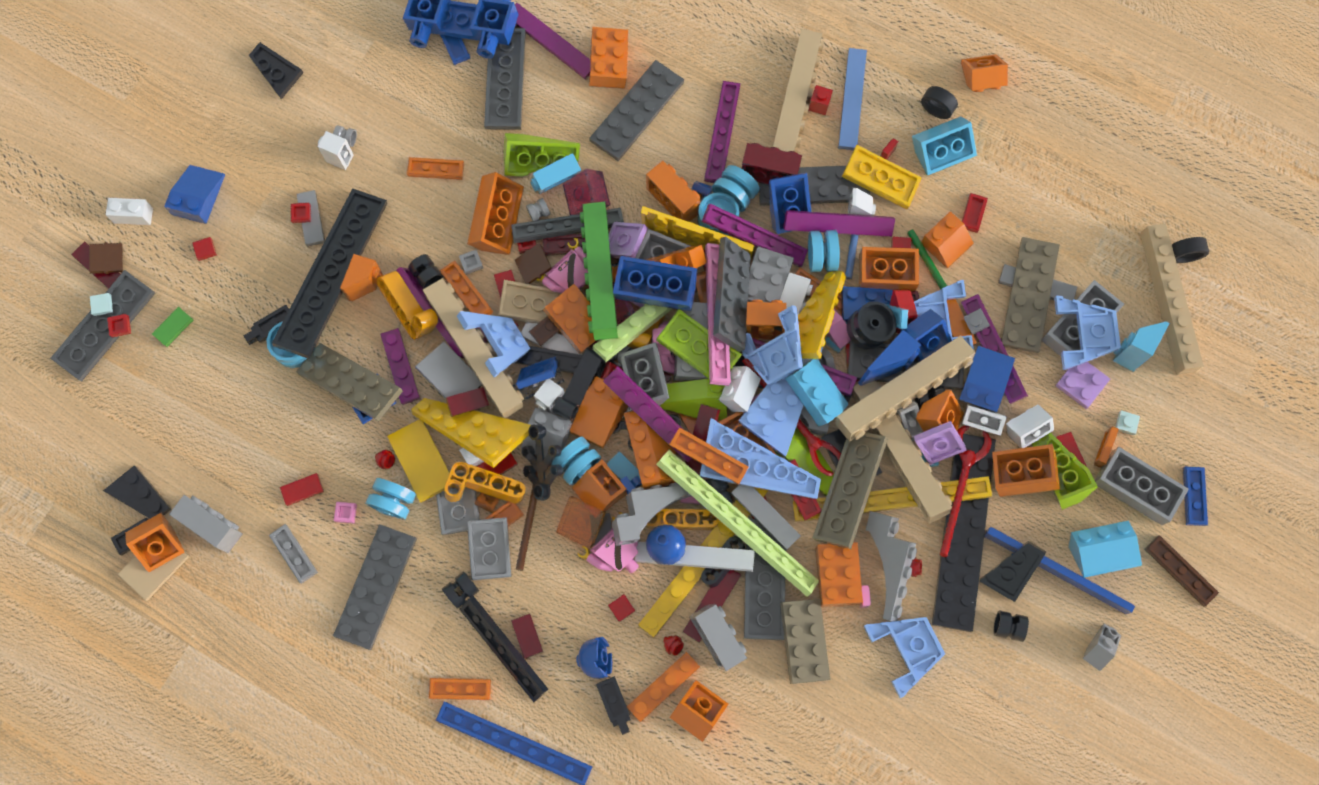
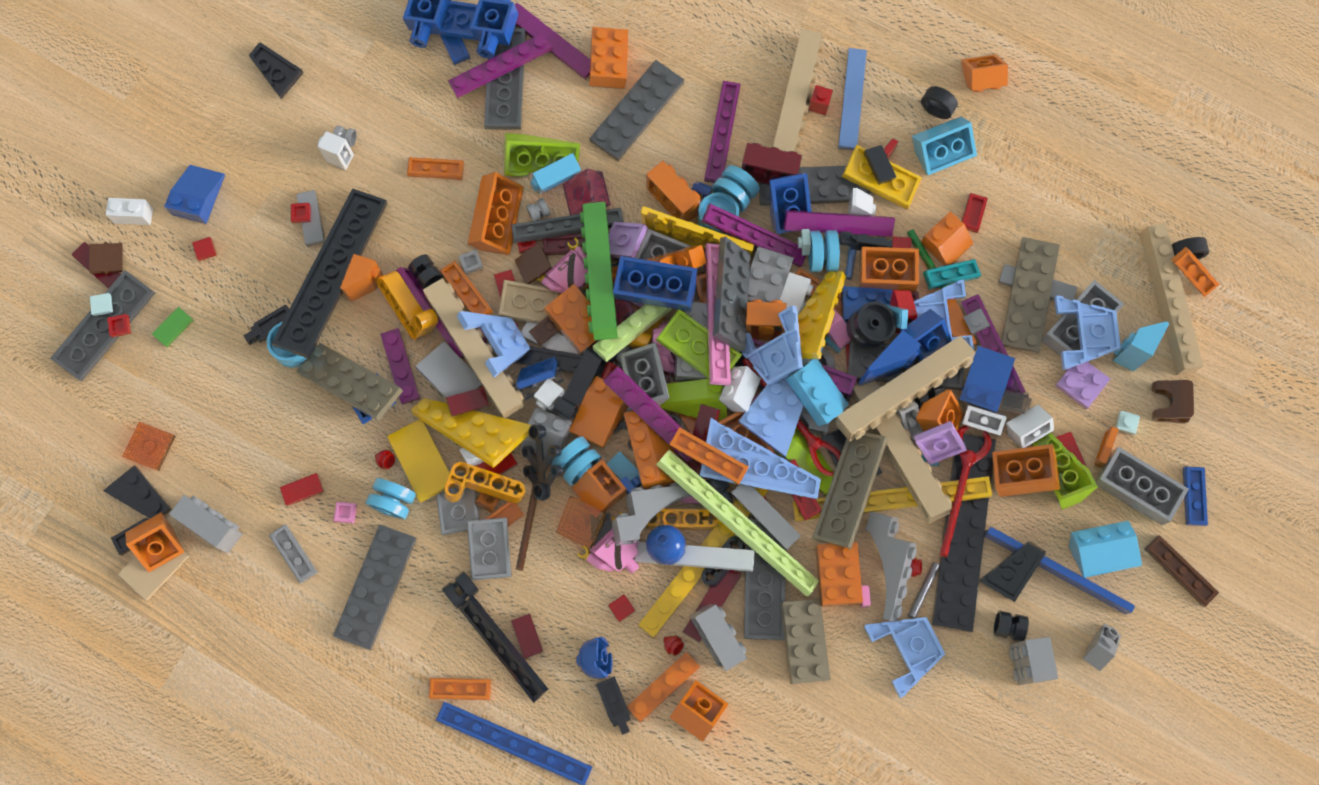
(149, 446): none -> clear orange tile
(500, 65): none -> magenta plate
(804, 242): none -> light aqua plate
(856, 242): none -> black hinge
(880, 164): none -> black tile
(923, 590): none -> flat silver bar
(951, 274): none -> teal tile
(1015, 401): none -> clear smoke brick
(1033, 661): none -> light grey brick
(1181, 401): none -> reddish brown piece
(1195, 271): none -> orange tile

